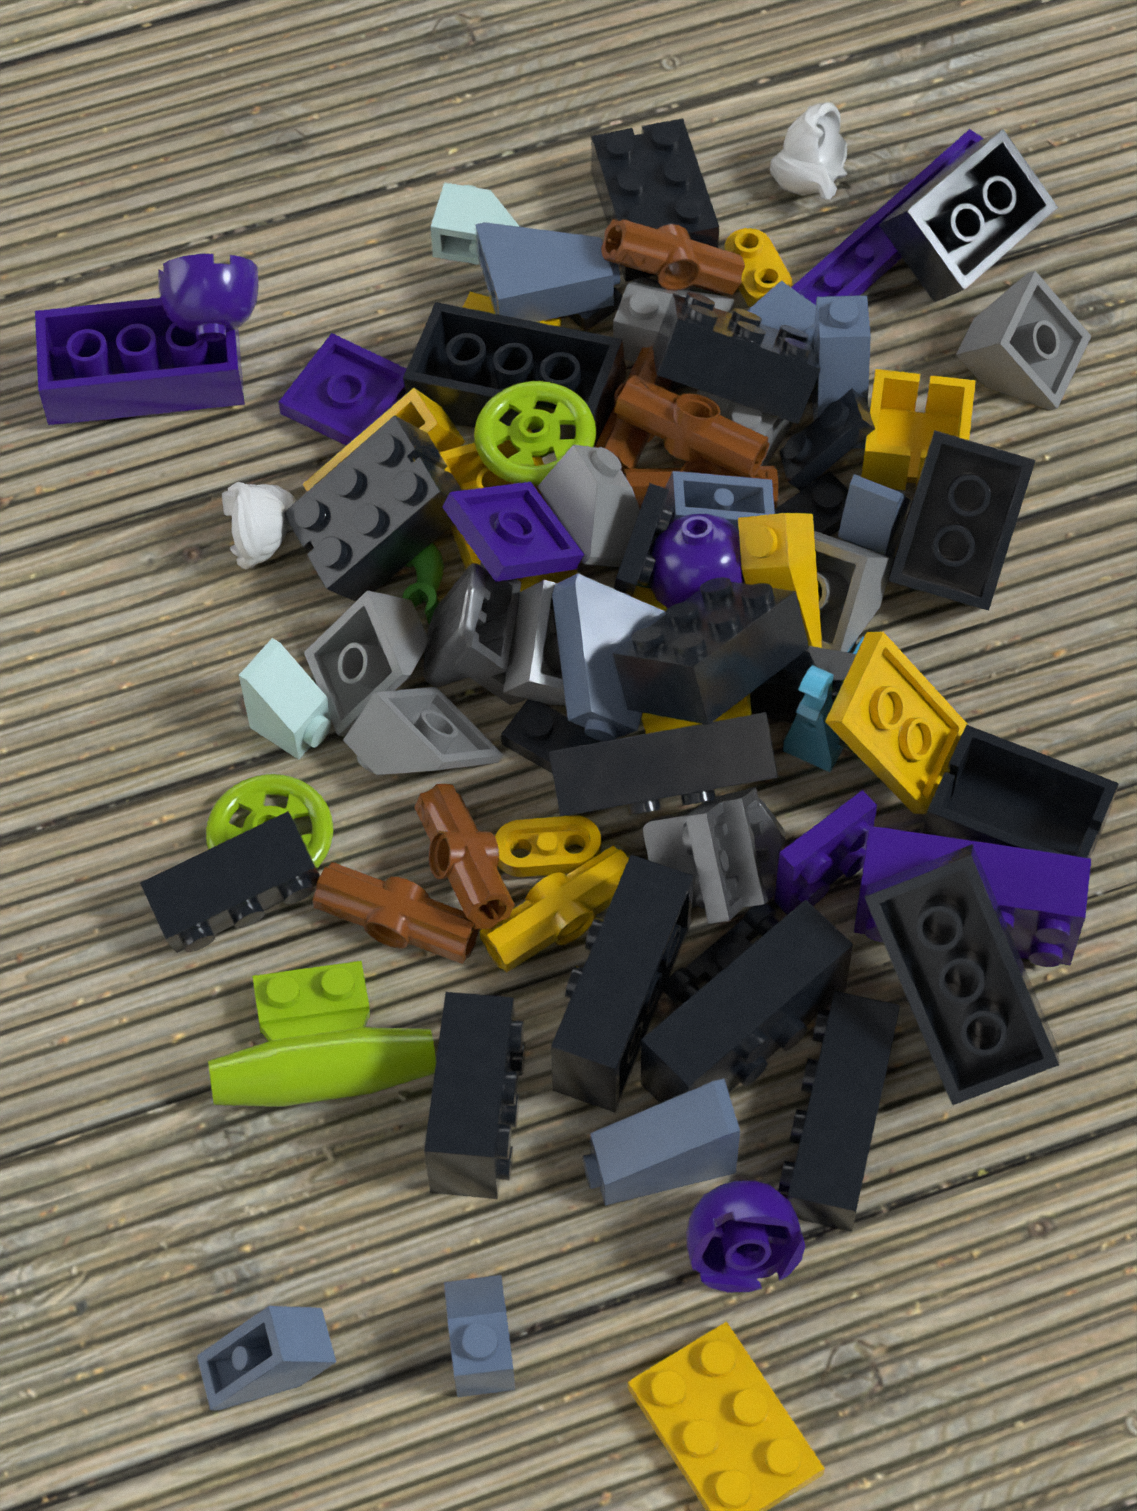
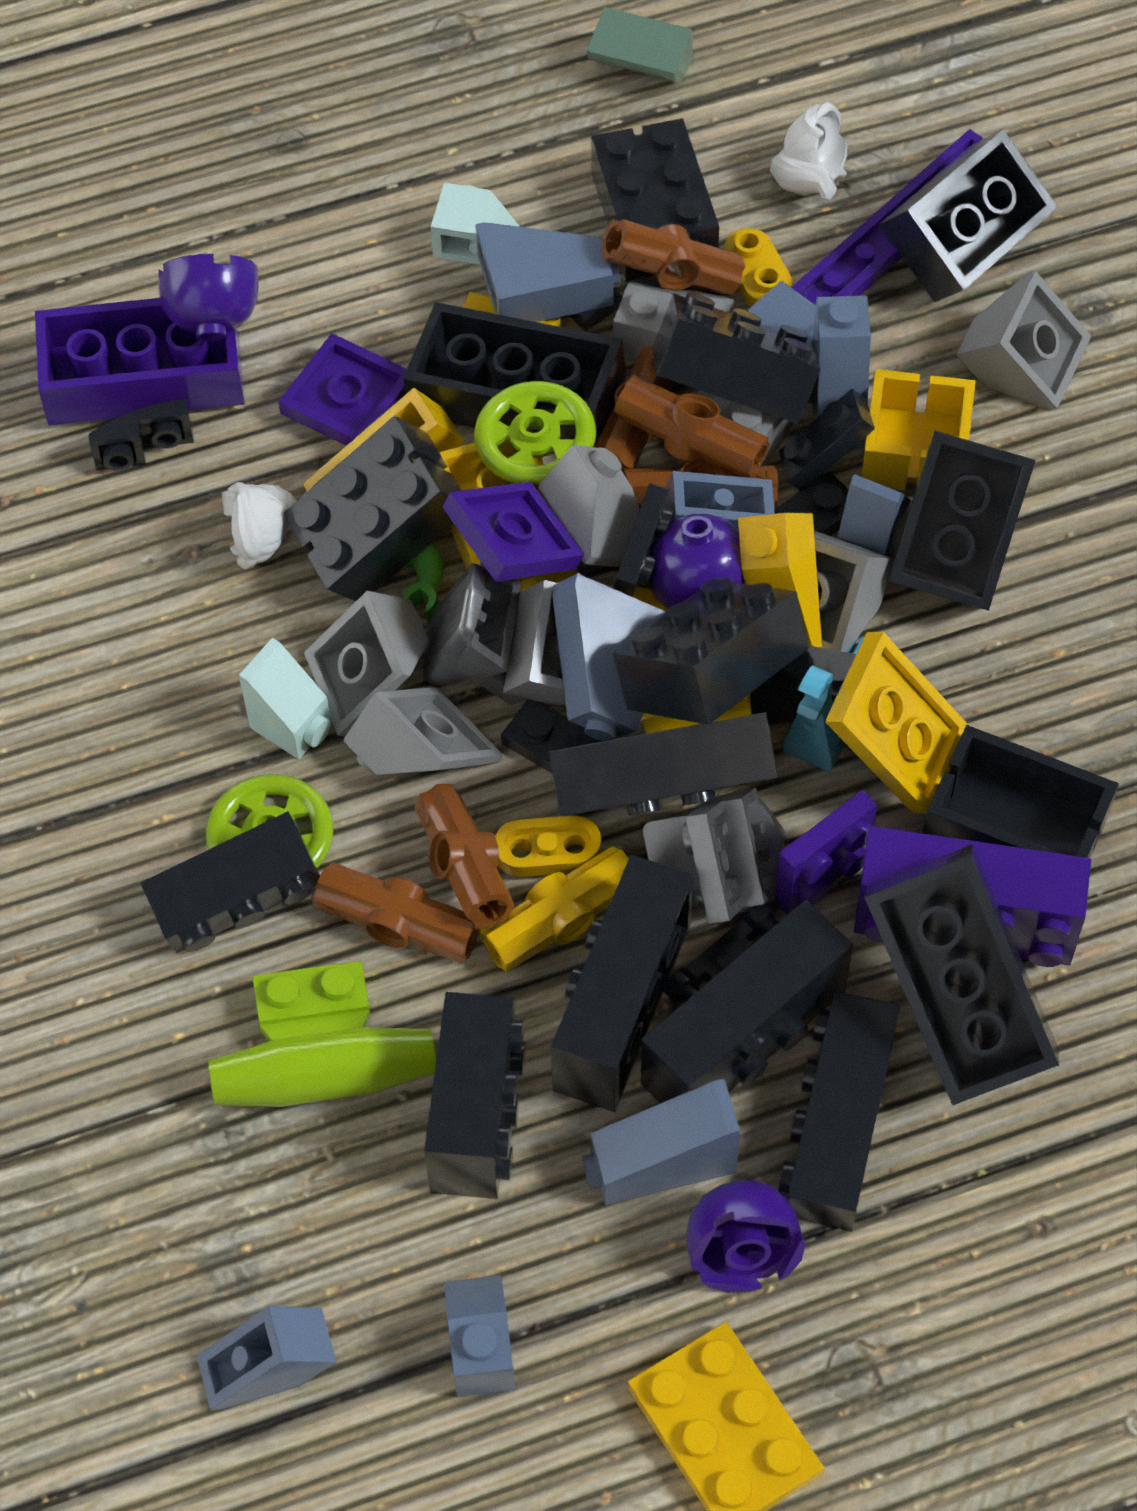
(124, 439): none -> black slope
(641, 45): none -> sand green brick

